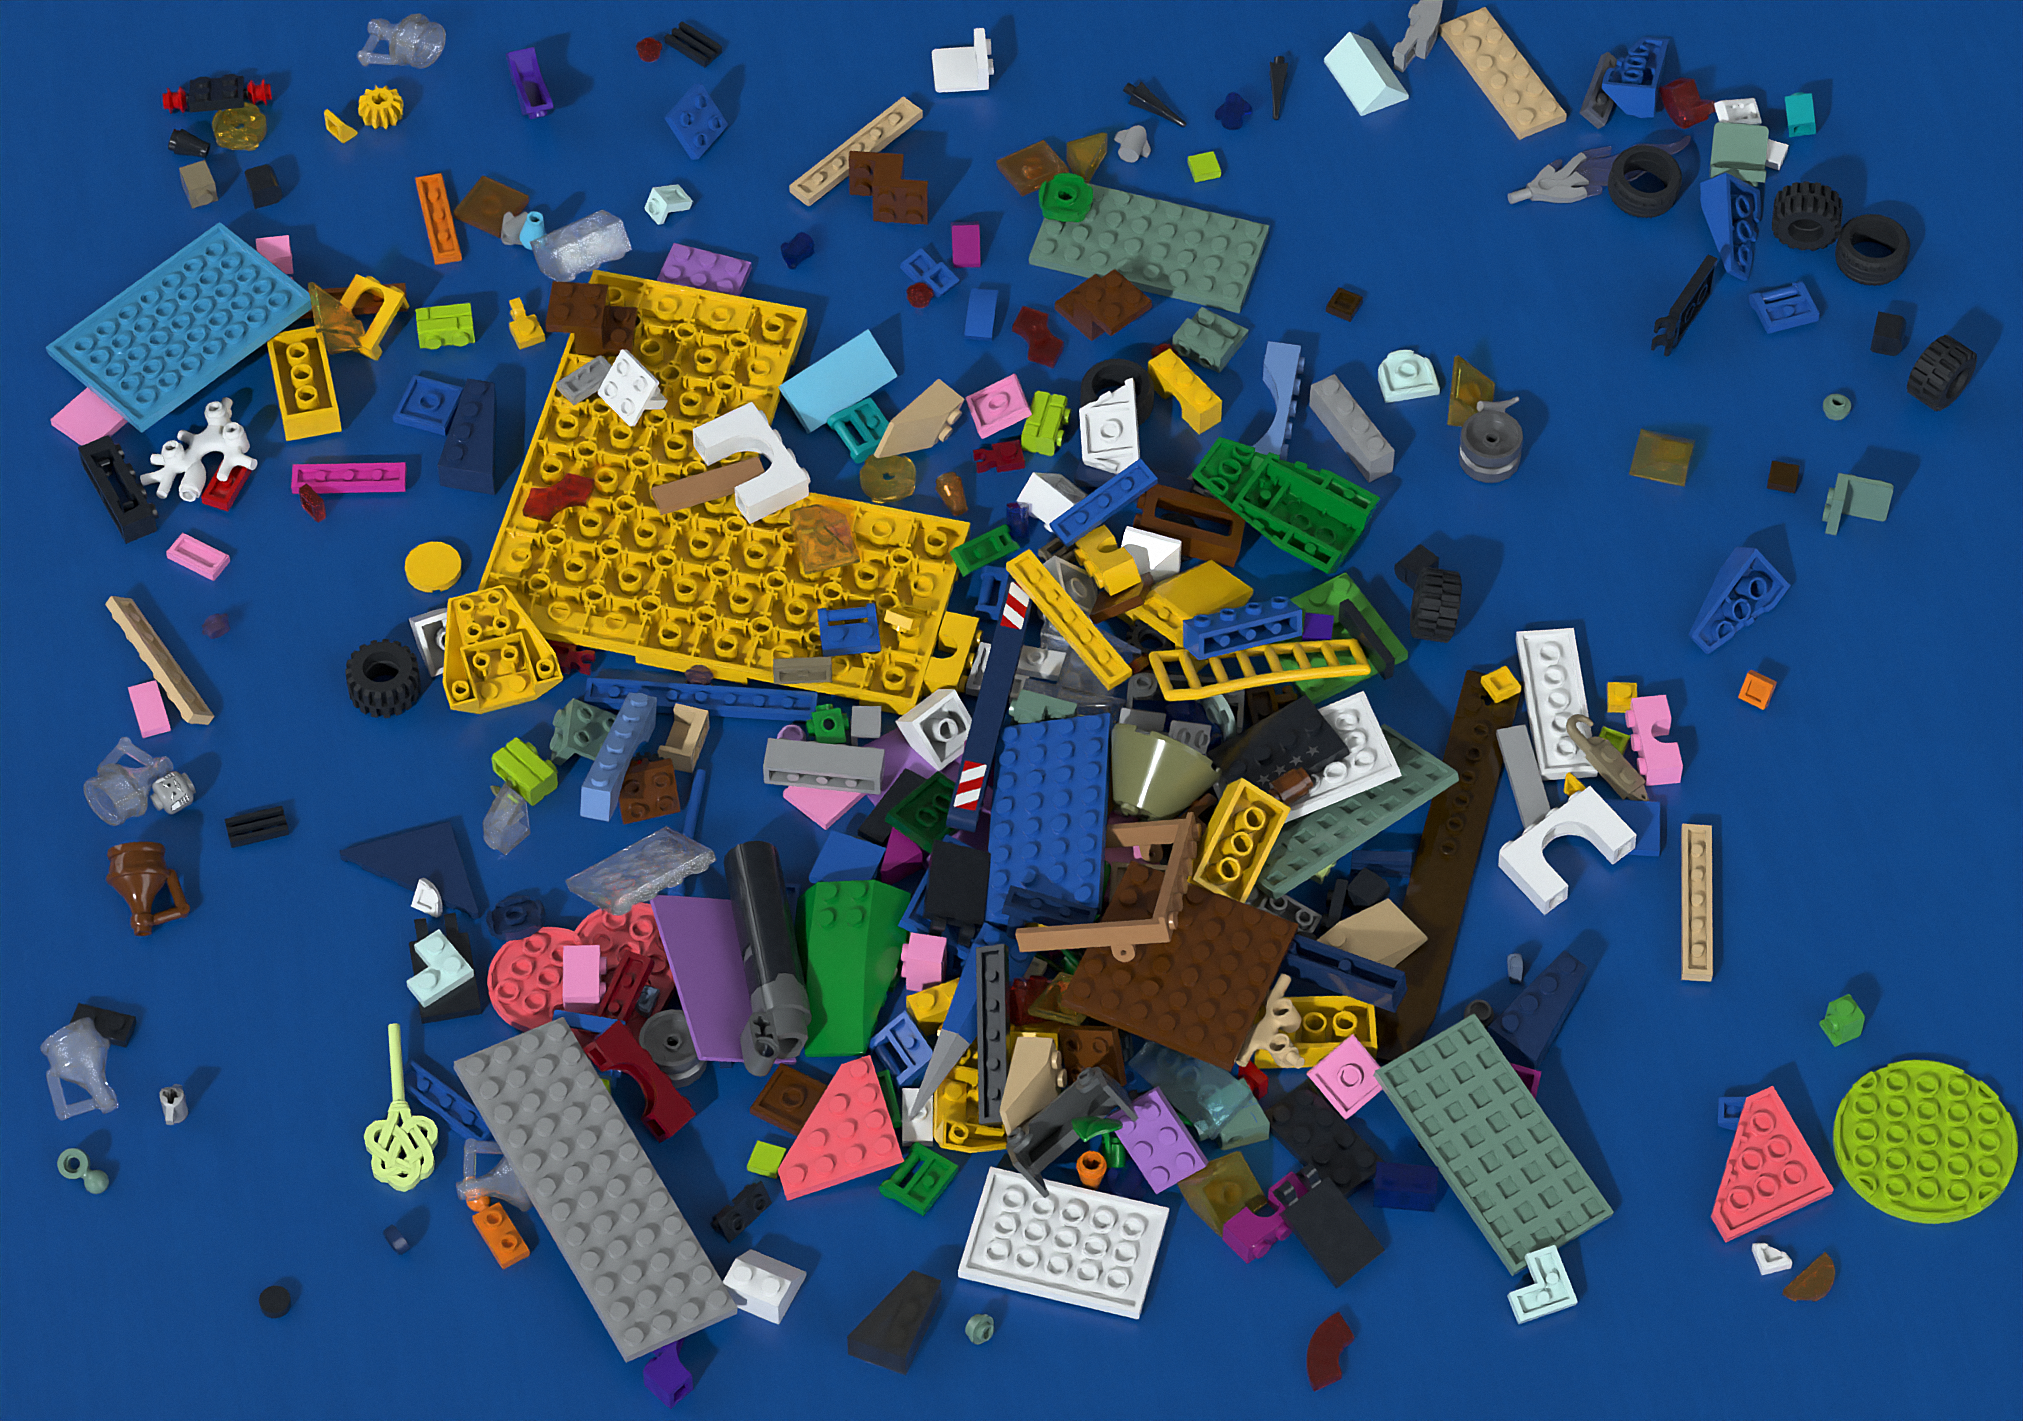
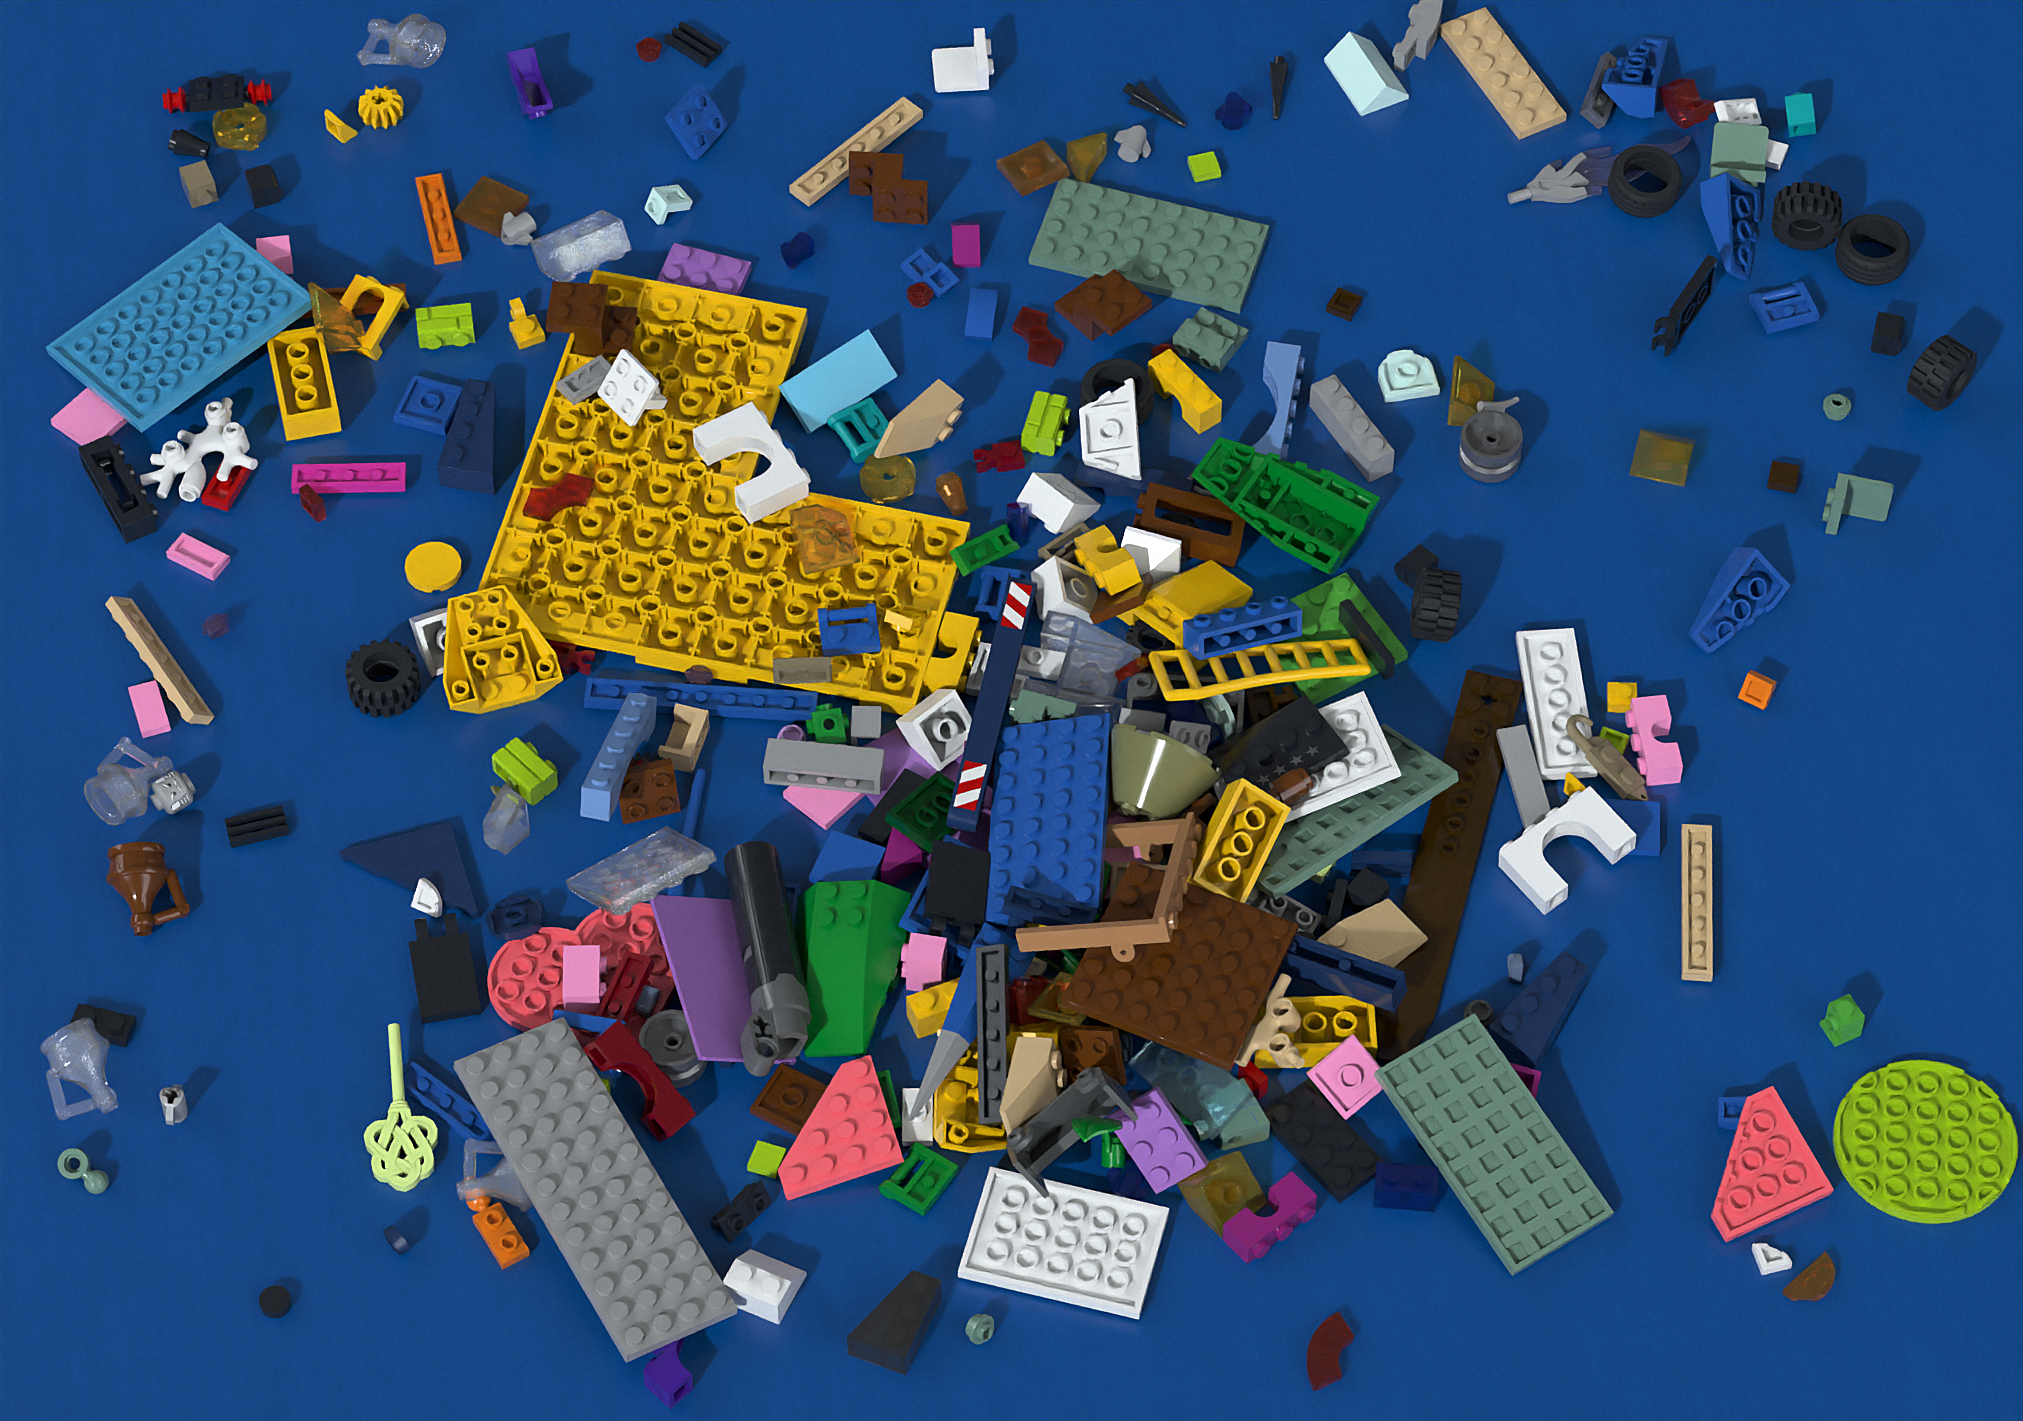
(444, 971): light aqua plate -> none
(532, 229): medium azure cone -> none
(579, 730): sand green bracket -> none
(705, 486): medium nougat tile -> none
(909, 1043): blue plate -> none
(998, 406): bright pink tile -> none
(1065, 210): green plate -> none
(1069, 619): yellow plate -> none
(1091, 1169): orange cone -> none
(1103, 503): blue plate -> none
(1317, 627): dark purple tile -> none
(1327, 1226): black tile -> none
(1500, 684): yellow tile -> none
(1551, 1287): light aqua plate -> none

